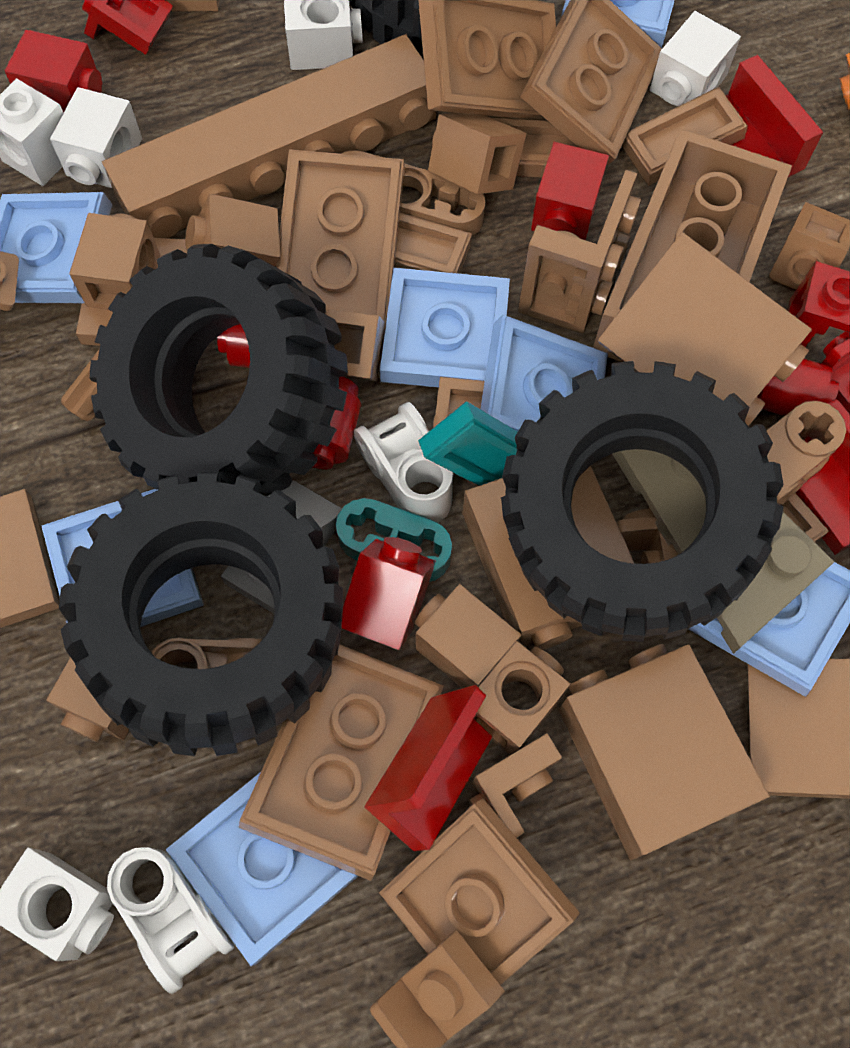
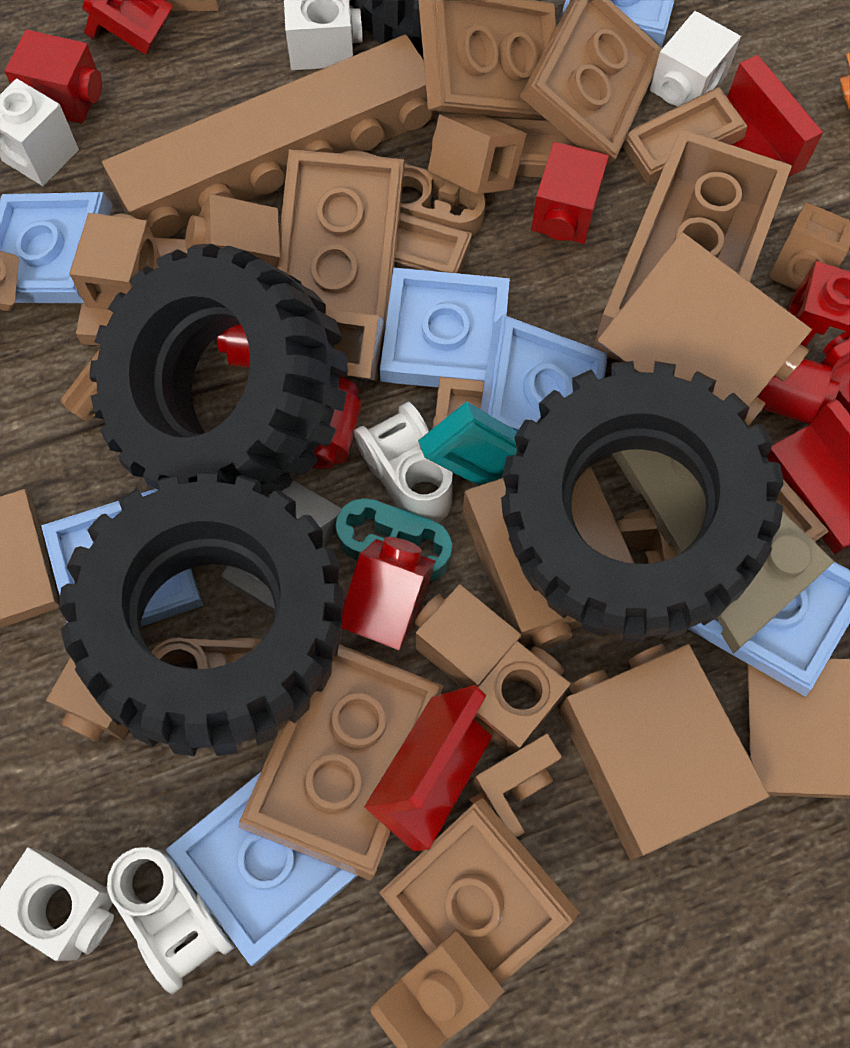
(93, 131): white brick -> none
(573, 276): medium nougat bracket -> none
(801, 459): medium nougat piece -> none

